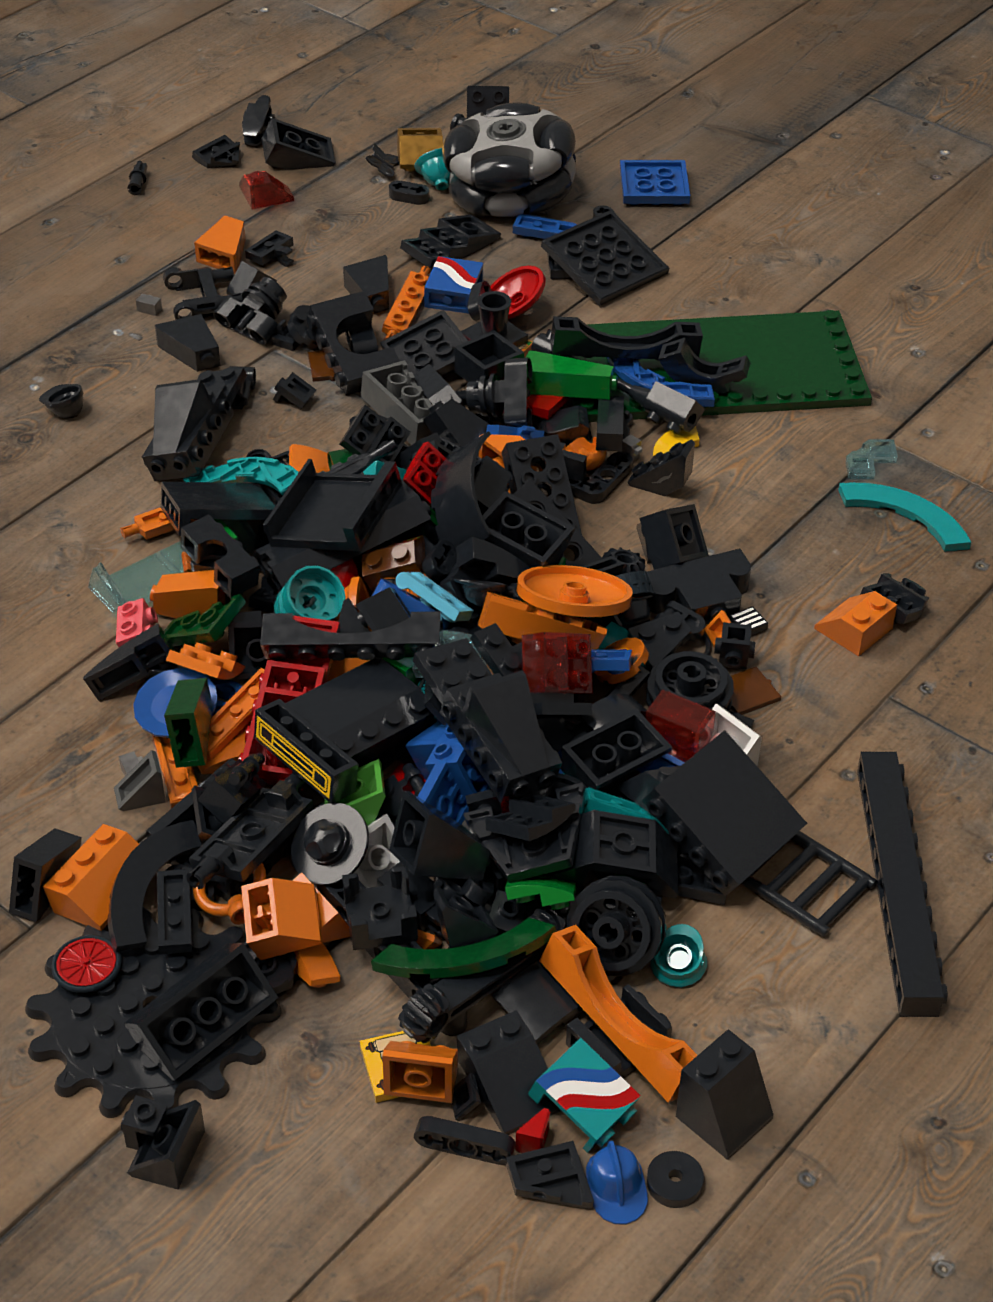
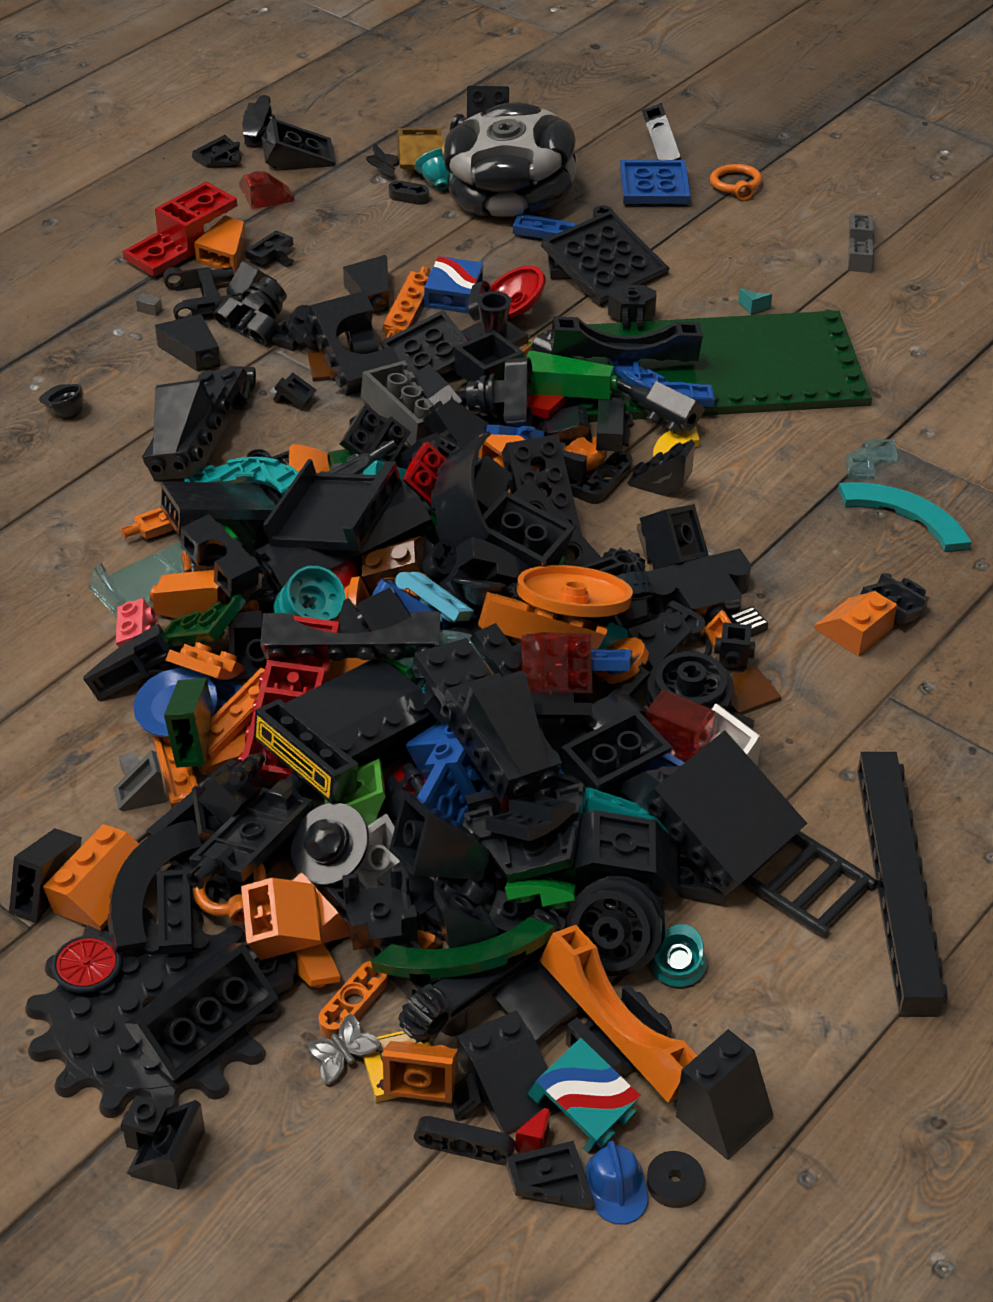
(137, 178): black axle -> none
(178, 227): none -> red bracket
(252, 605): none -> orange piece
(341, 1047): none -> dark grey piece
(355, 985): none -> orange beam
(452, 238): black slope -> none
(632, 304): none -> black hinge
(632, 446): flat silver piece -> none
(661, 133): none -> slope
(686, 367): black arch -> none
(744, 194): none -> orange piece
(754, 301): none -> teal slope
(860, 243): none -> dark grey slope

